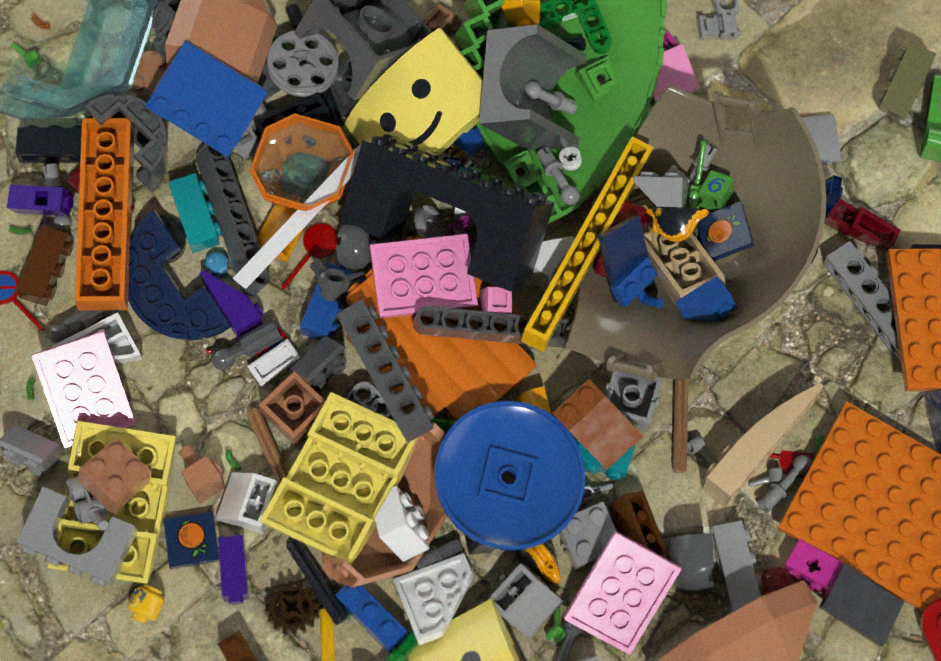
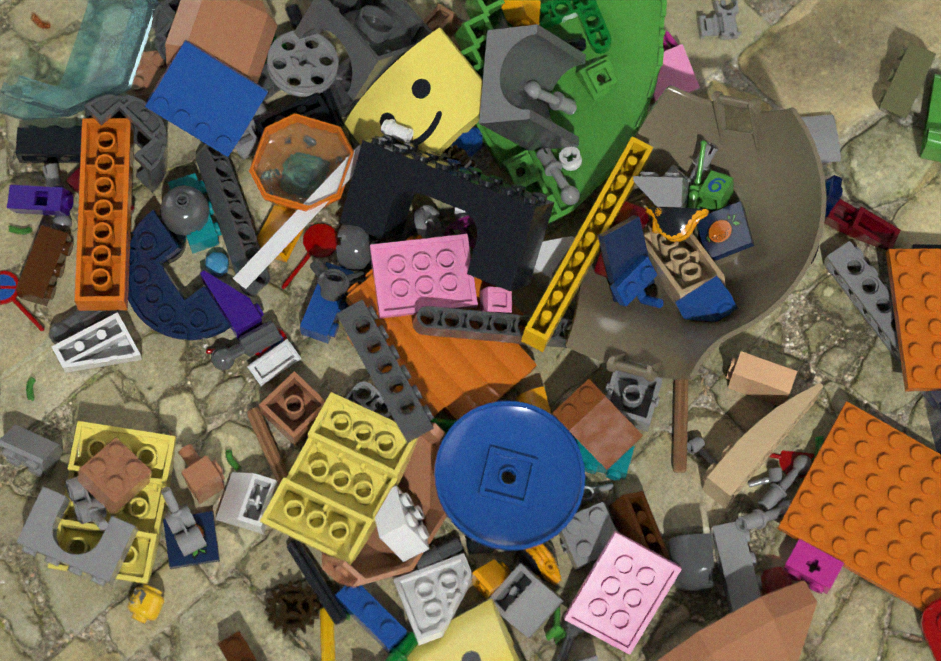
(31, 58): bright green hand -> none
(83, 385): plate -> none
(182, 524): none -> light grey beam
(184, 210): none -> dark grey cylinder
(233, 569): dark purple brick -> none
(321, 363): dark grey slope -> none
(396, 130): none -> white pin
(490, 577): none -> light orange slope
(758, 518): none -> light grey pin
(761, 378): none -> light nougat brick
(861, 604): black tile -> none

